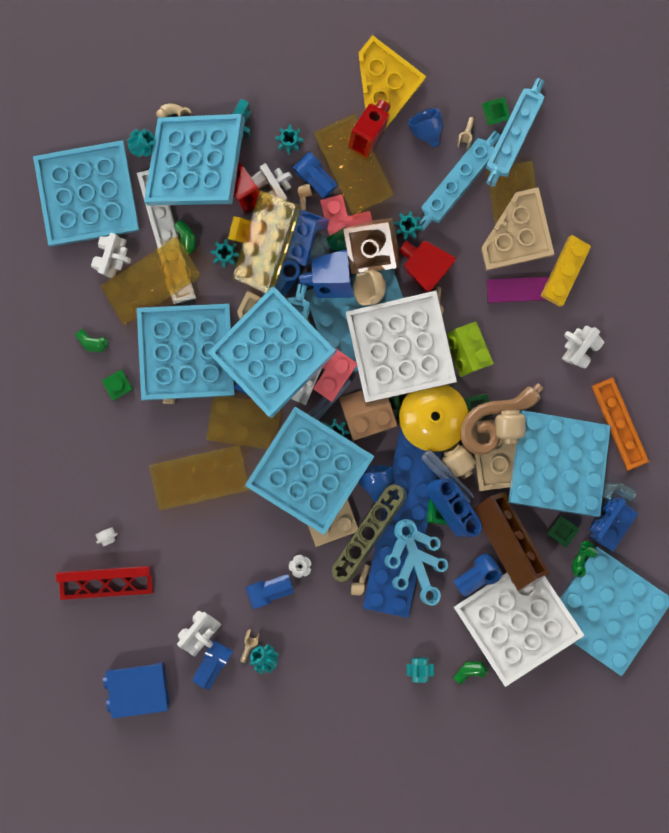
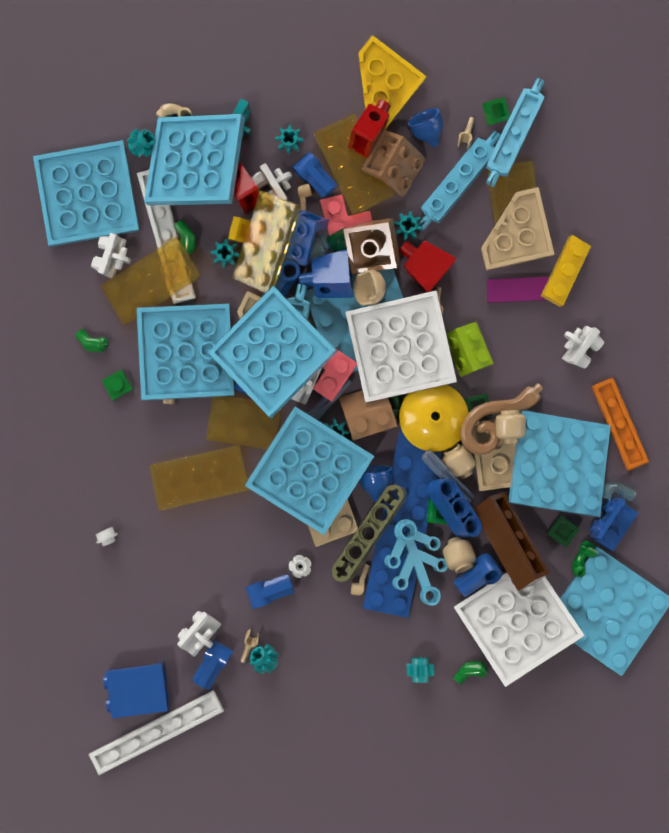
(100, 574): red fence -> none
(156, 732): none -> white tile
(394, 162): none -> medium nougat bracket
(459, 555): none -> tan head

